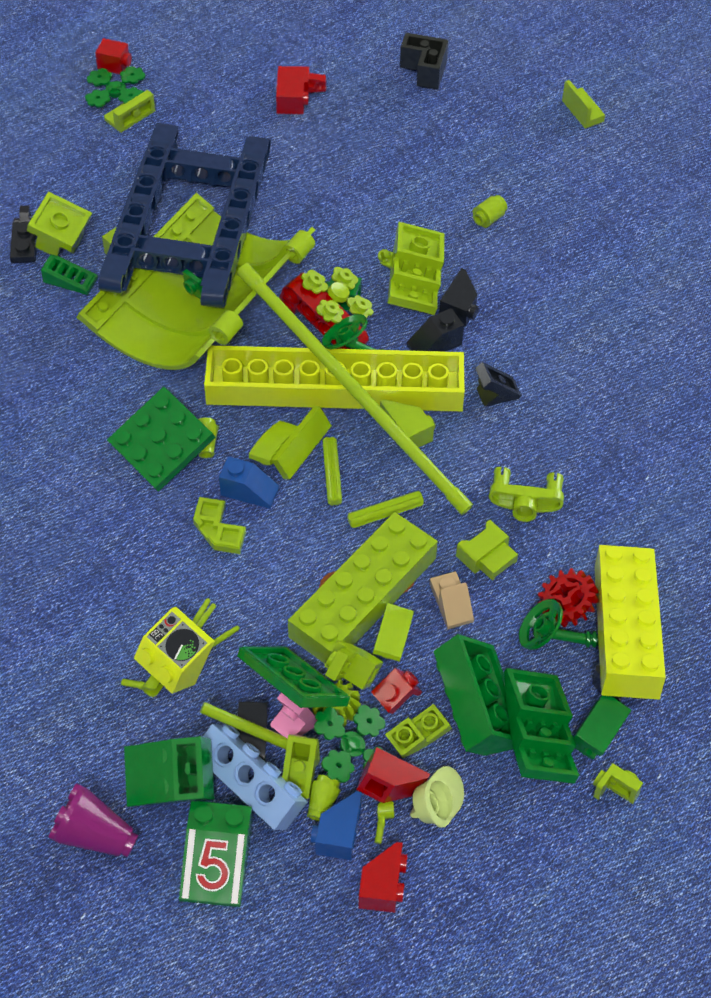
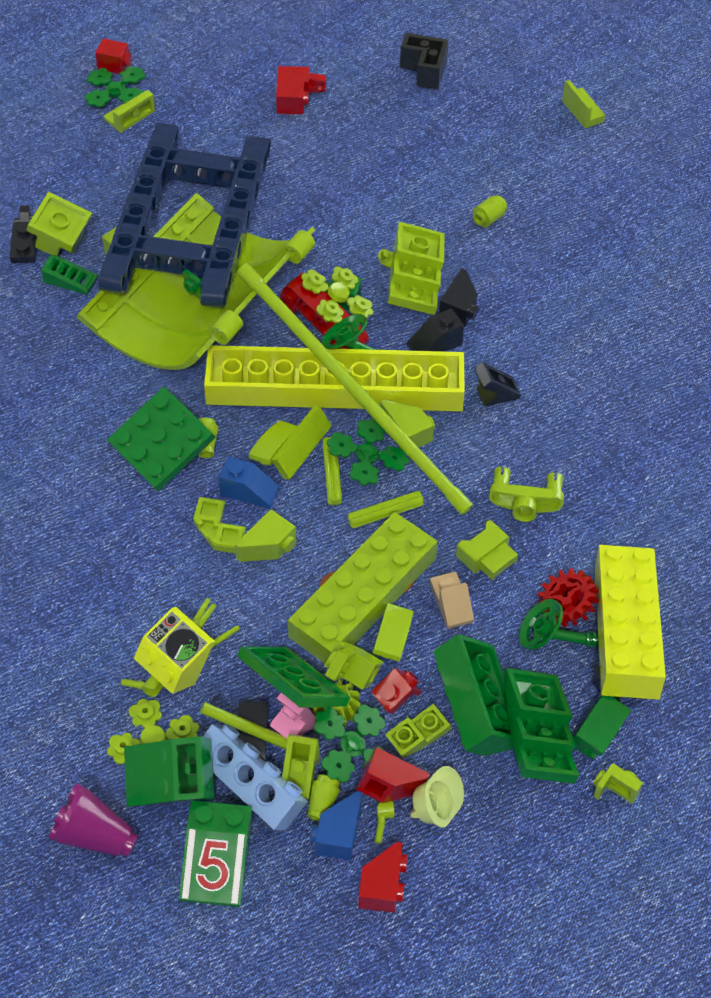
(151, 732): none -> lime plant
(266, 539): none -> lime slope
(367, 453): none -> green plant

